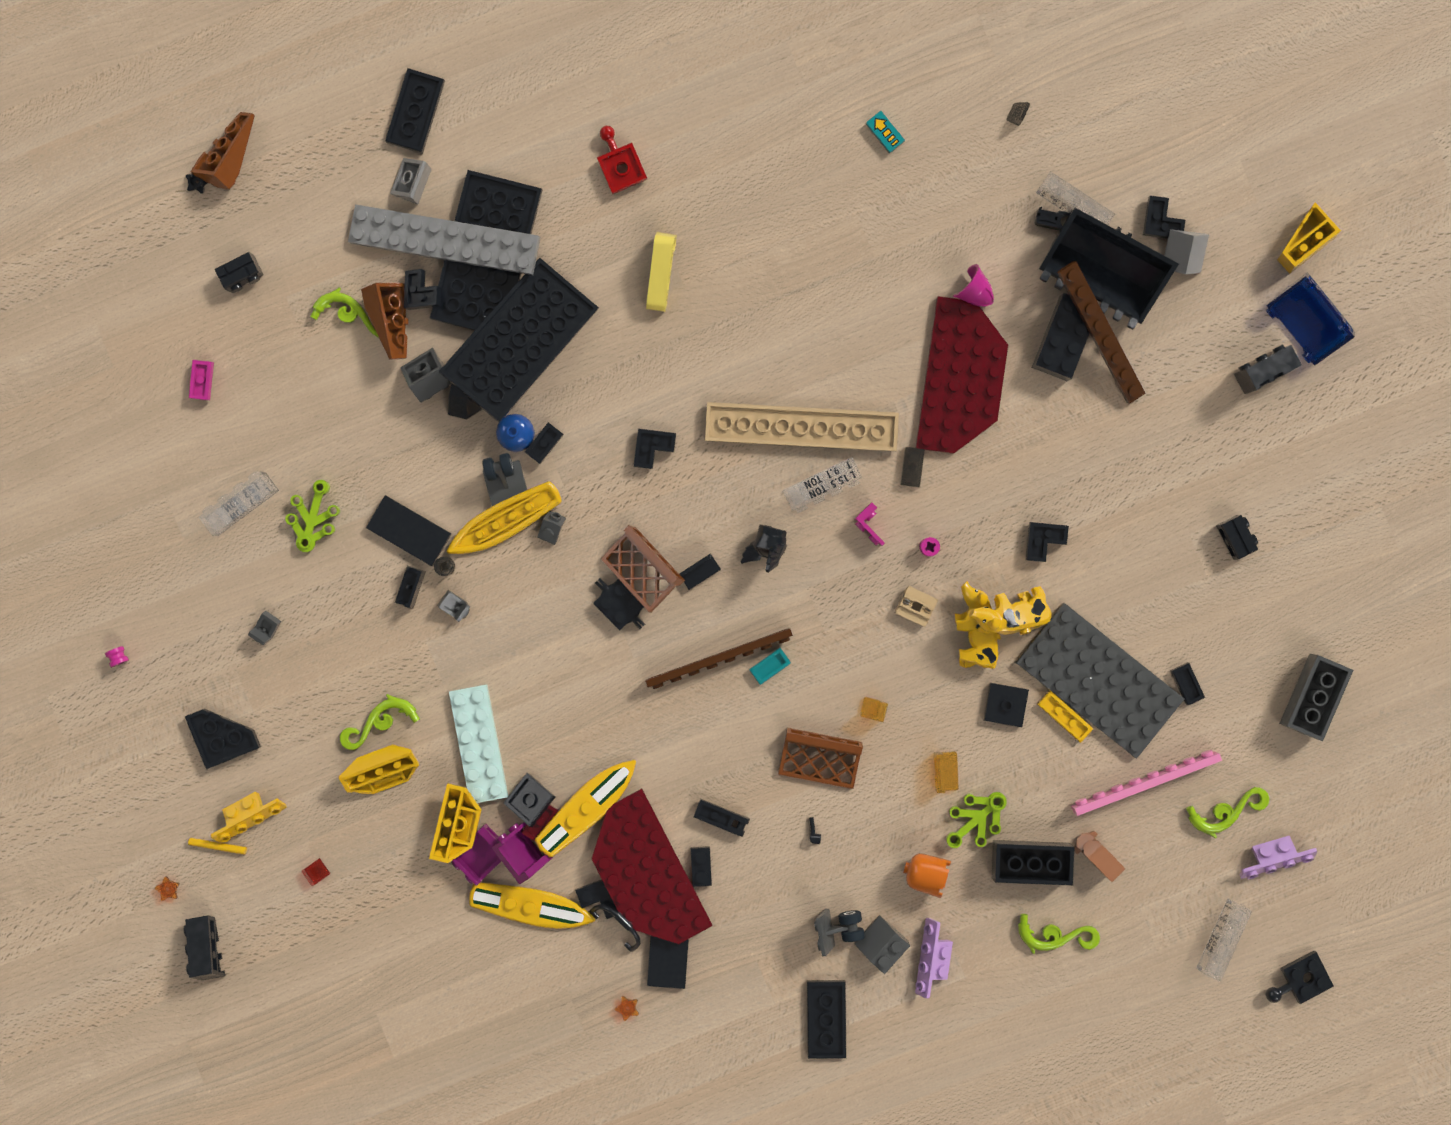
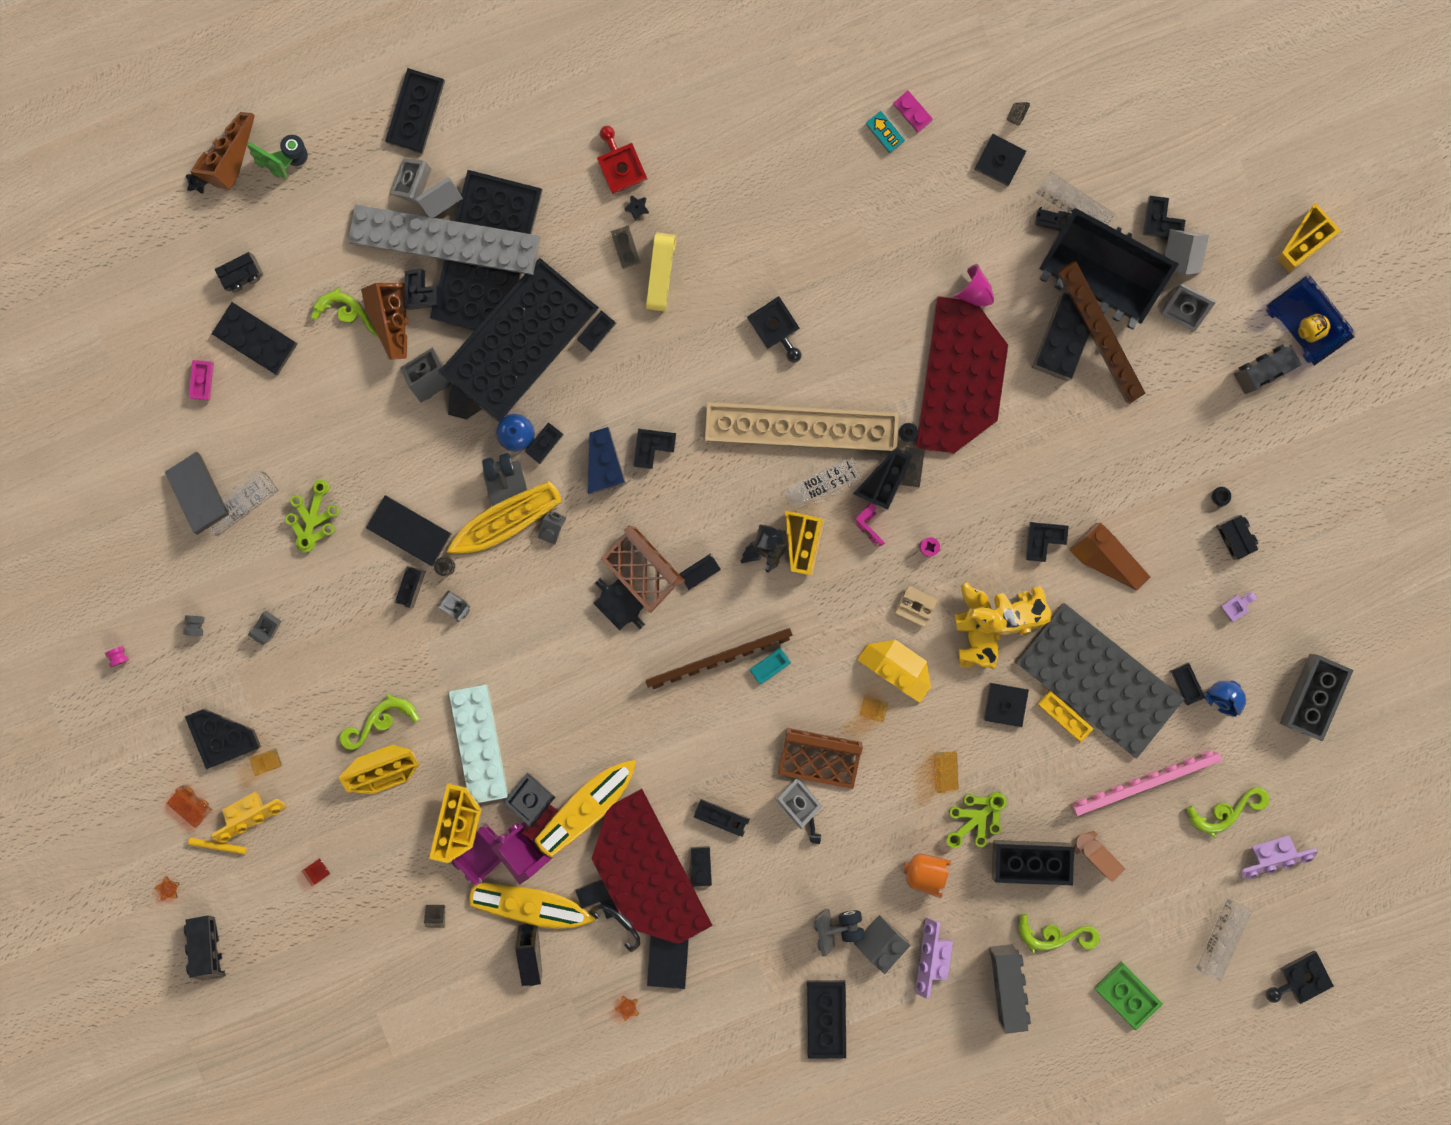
(189, 805): none -> clear orange bracket
(193, 625): none -> dark grey wheel
(196, 493): none -> black tile
(254, 338): none -> black plate
(265, 761): none -> clear yellow panel
(292, 153): none -> plate
(435, 916): none -> clear smoke slope
(439, 197): none -> light grey slope
(529, 955): none -> black slope
(596, 331): none -> black plate
(604, 464): none -> dark blue wedge
(625, 247): none -> clear smoke plate
(637, 202): none -> black plate
(773, 336): none -> black plate
(798, 802): none -> light grey slope
(804, 539): none -> yellow wedge
(885, 479): none -> black wedge
(898, 666): none -> yellow wedge
(903, 436): none -> black plate
(912, 111): none -> dark pink plate
(1000, 160): none -> black plate
(1009, 988): none -> dark grey brick
(1104, 553): none -> dark orange wedge
(1128, 996): none -> bright green tile
(1187, 307): none -> light grey slope
(1227, 496): none -> black plate
(1228, 697): none -> blue cylinder
(1236, 607): none -> lavender plate
(1314, 328): none -> yellow head

